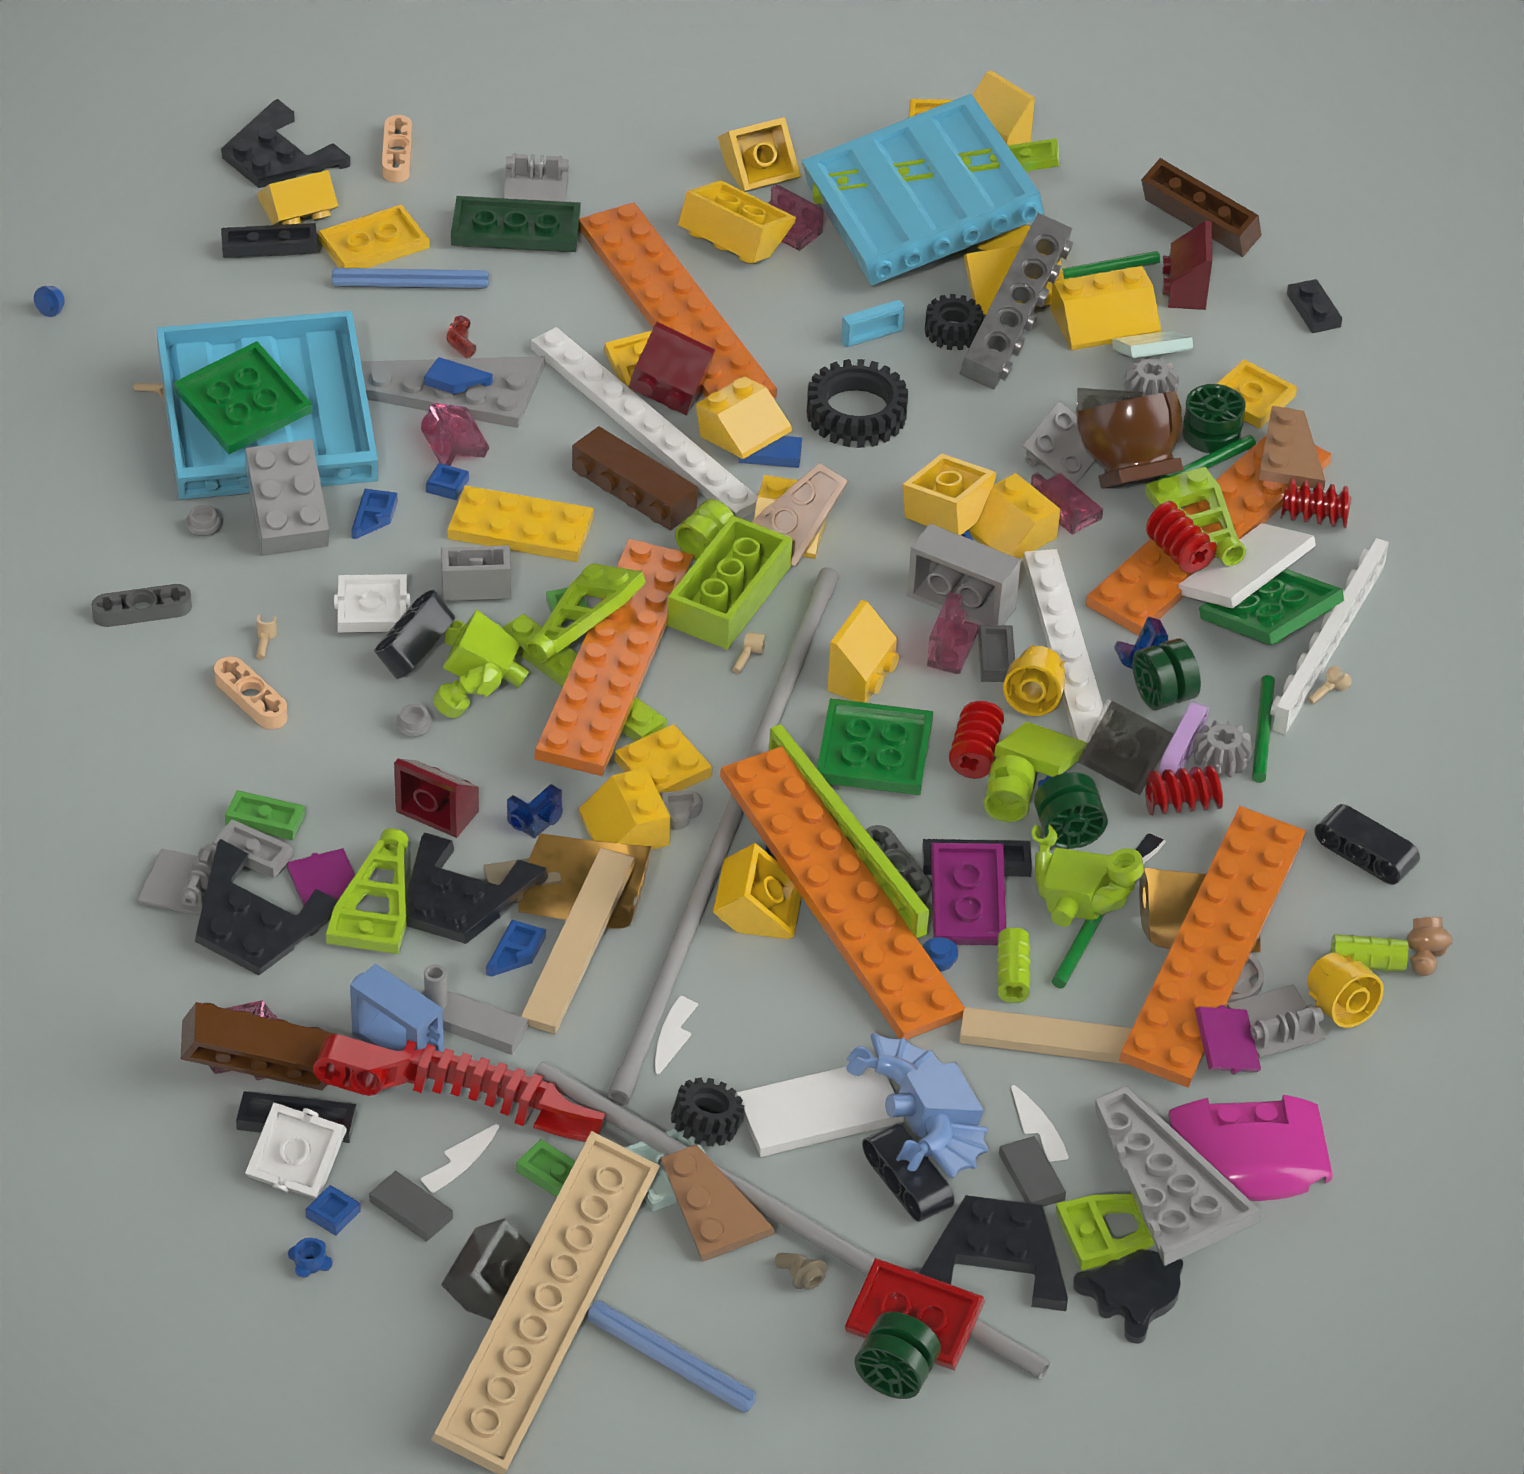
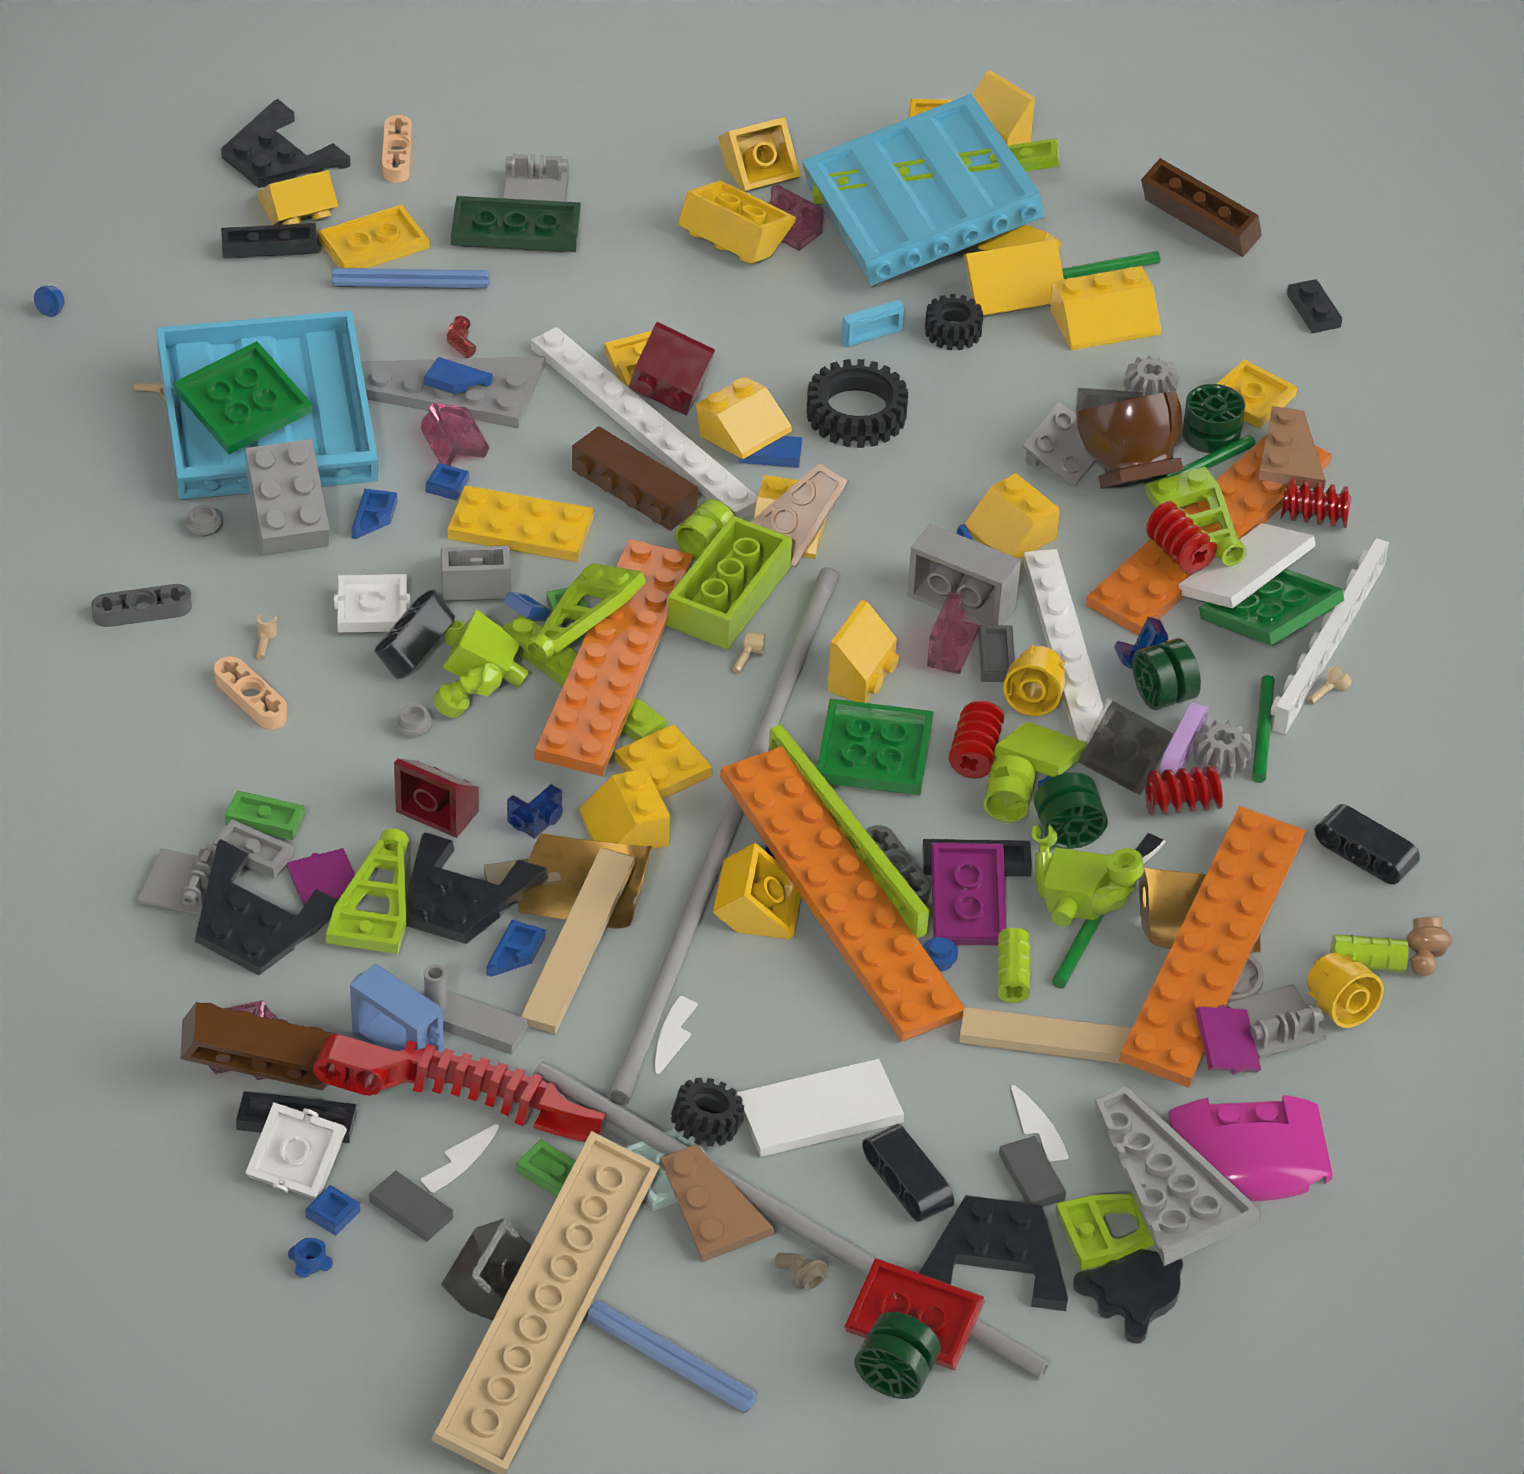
(526, 606): none -> blue tile
(668, 292): orange plate -> none
(682, 807): light grey tile -> none
(933, 1101): medium blue torso -> none
(948, 494): yellow slope -> none
(980, 361): flat silver brick -> none
(1076, 508): clear pink bracket -> none
(1152, 344): light aqua tile -> none
(1189, 269): dark red slope -> none

